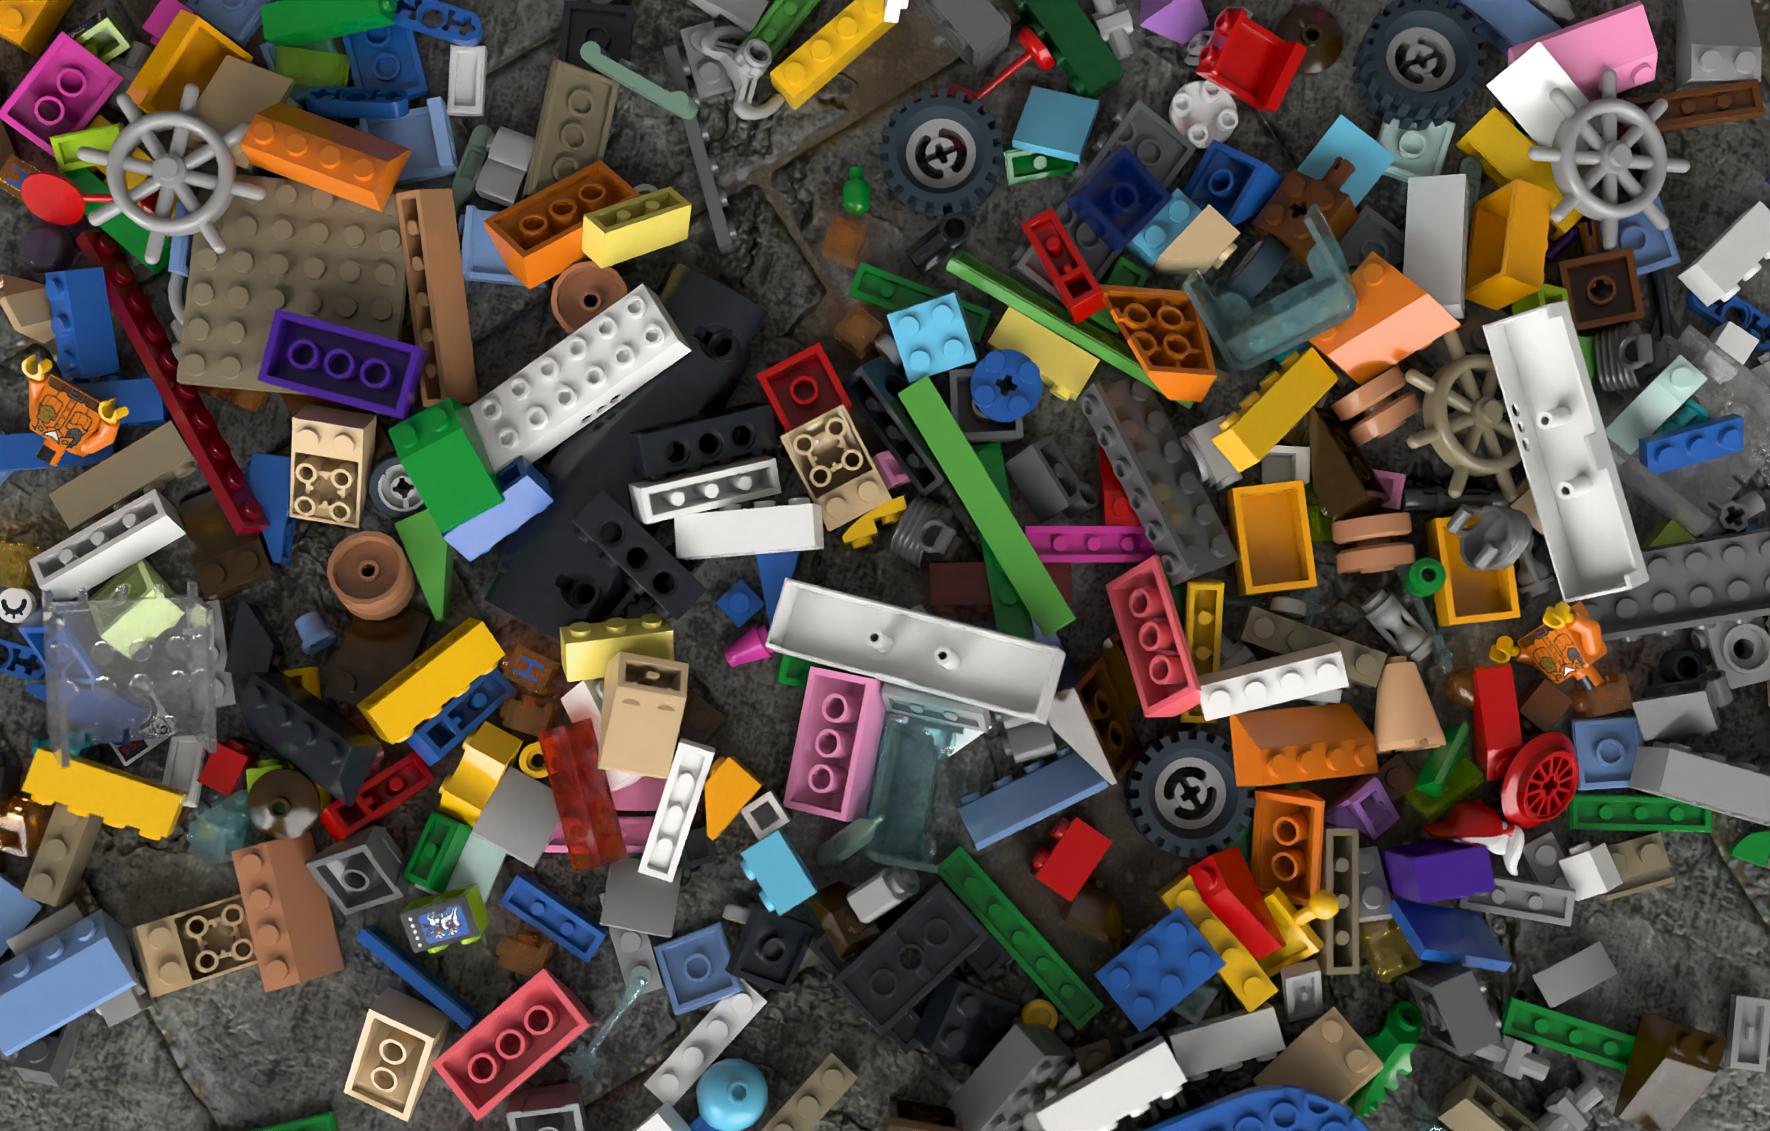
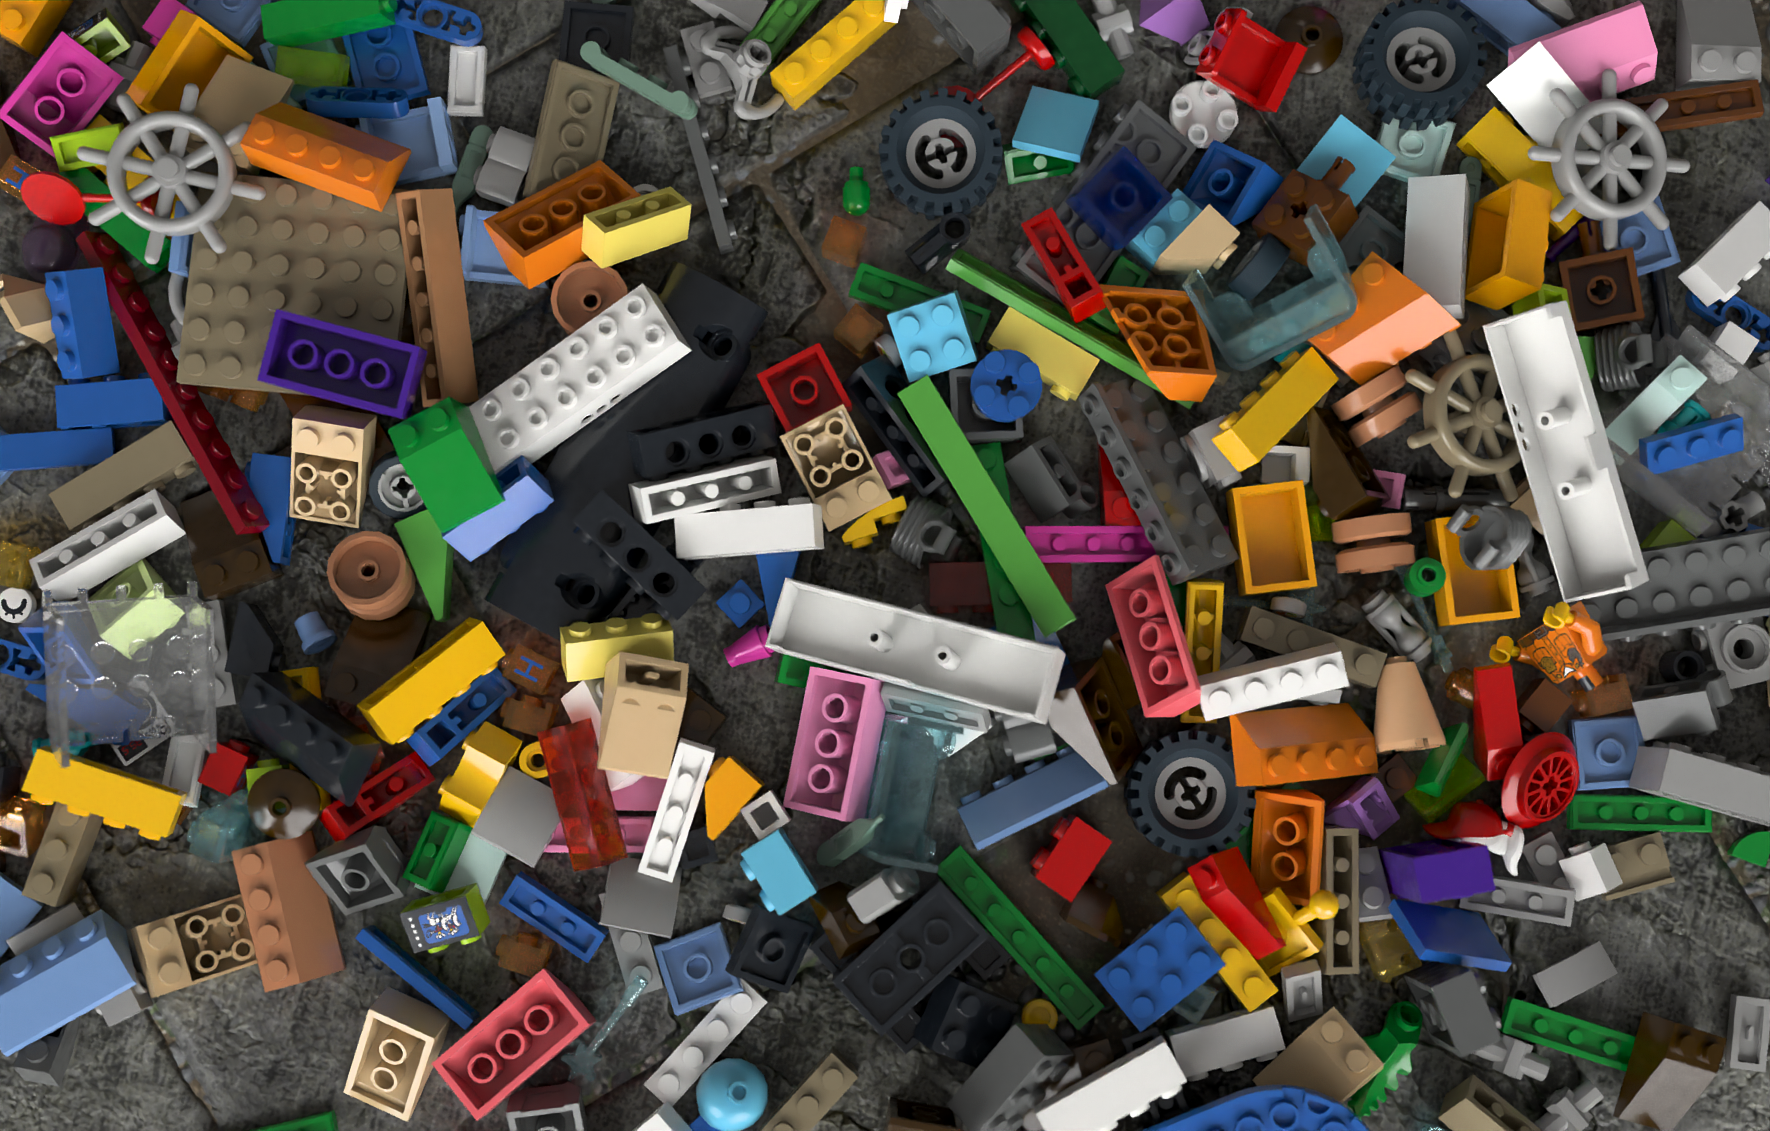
(68, 415): torso -> none

